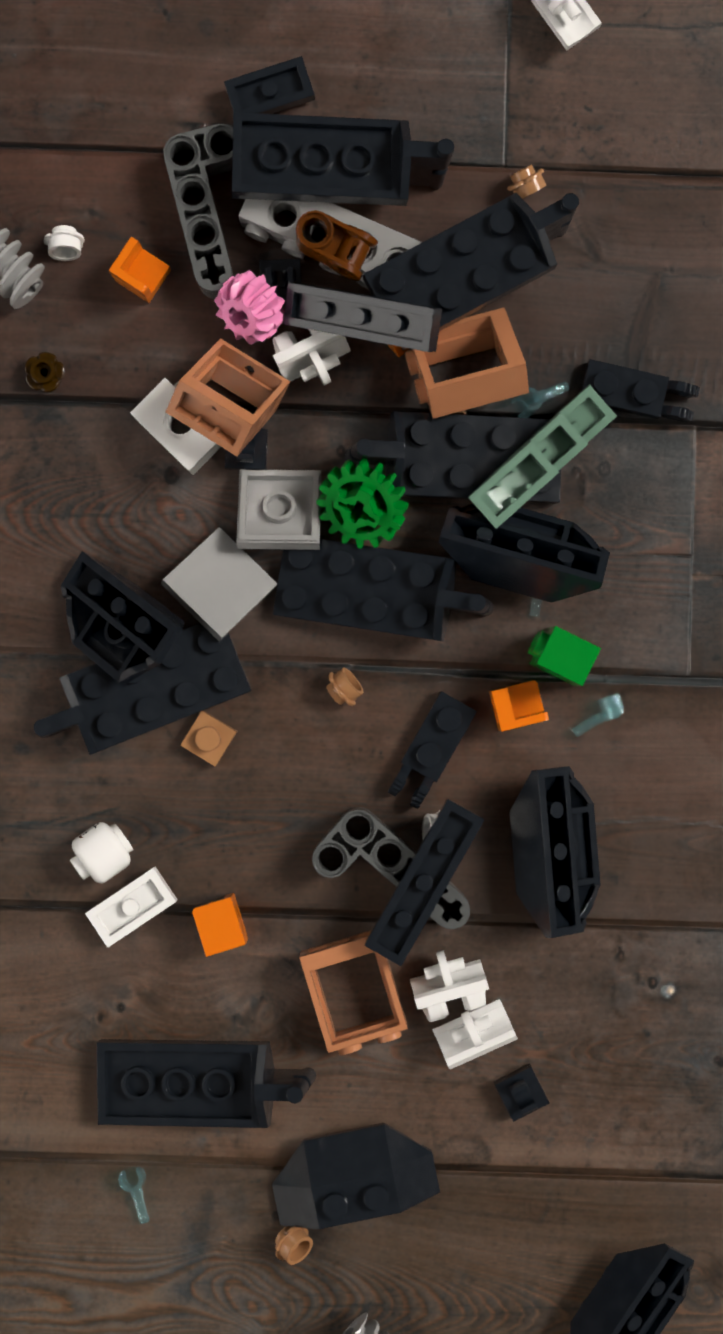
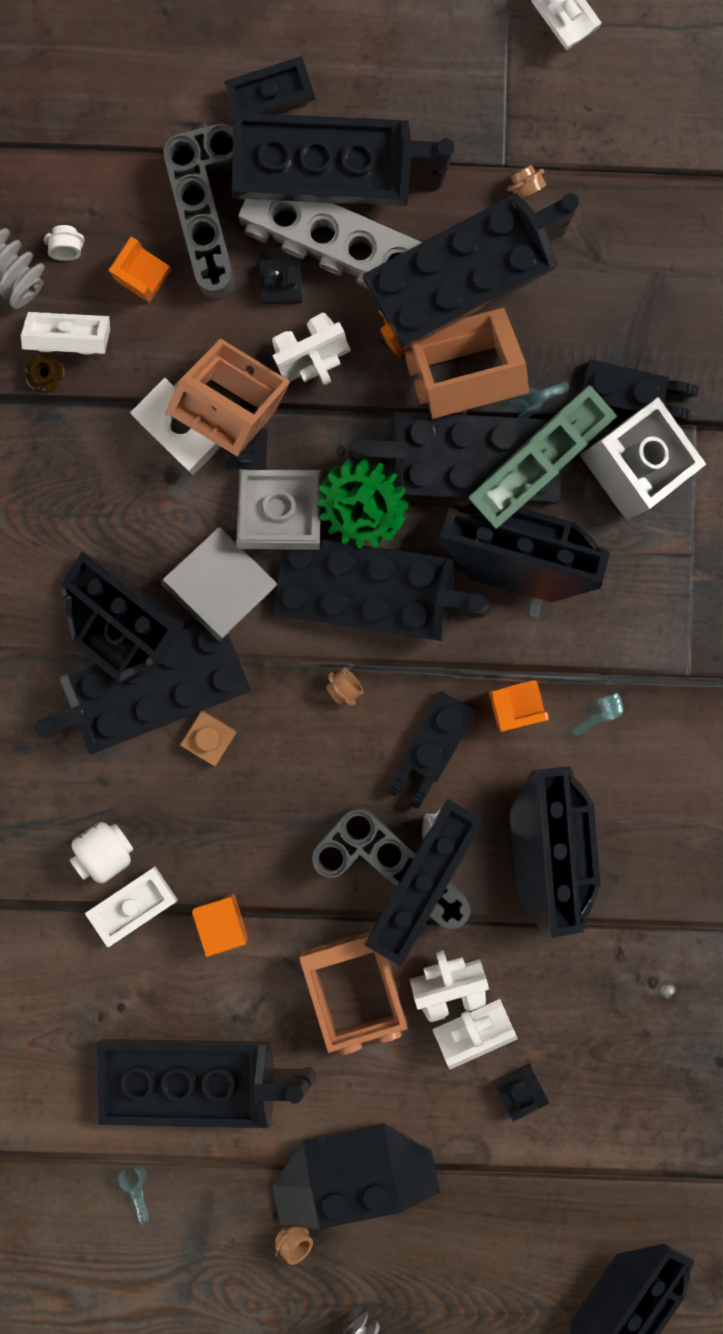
(65, 333): none -> white plate
(250, 307): bright pink gear -> none
(336, 245): reddish brown piece -> none
(362, 316): black plate -> none
(563, 655): green brick -> none
(642, 459): none -> light grey slope

